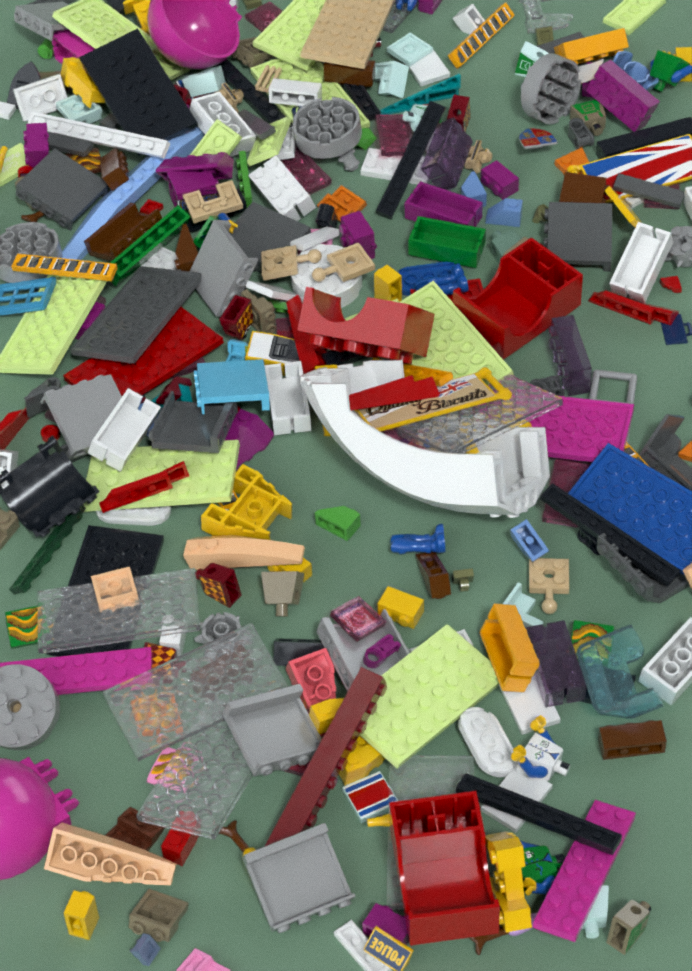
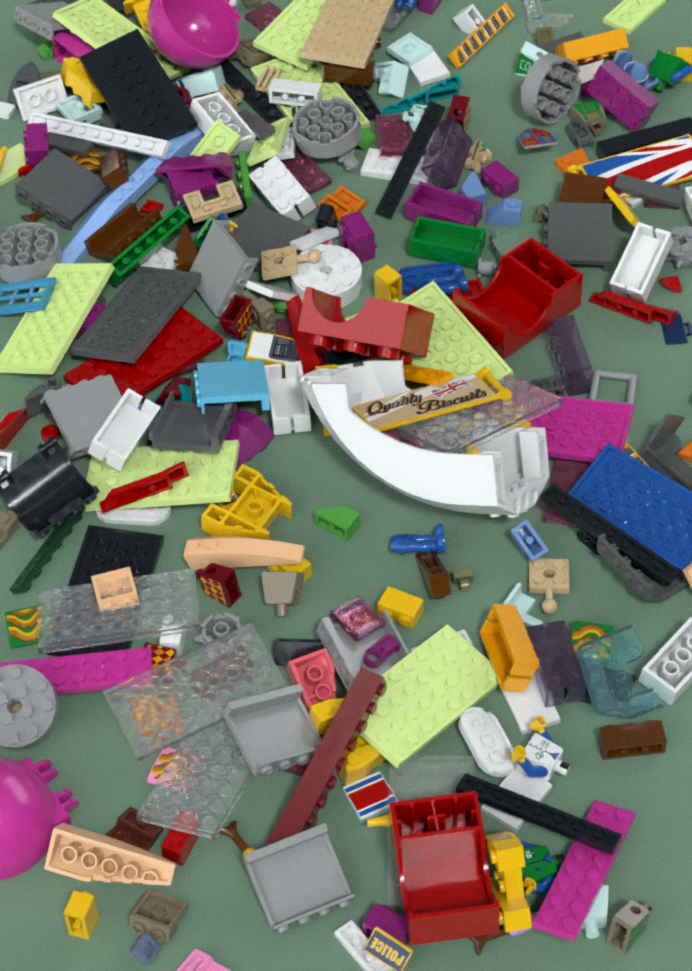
(64, 267): light orange tile -> none
(346, 271): tan plate -> none
(394, 392): red wedge -> none
(486, 267): none -> light grey brick

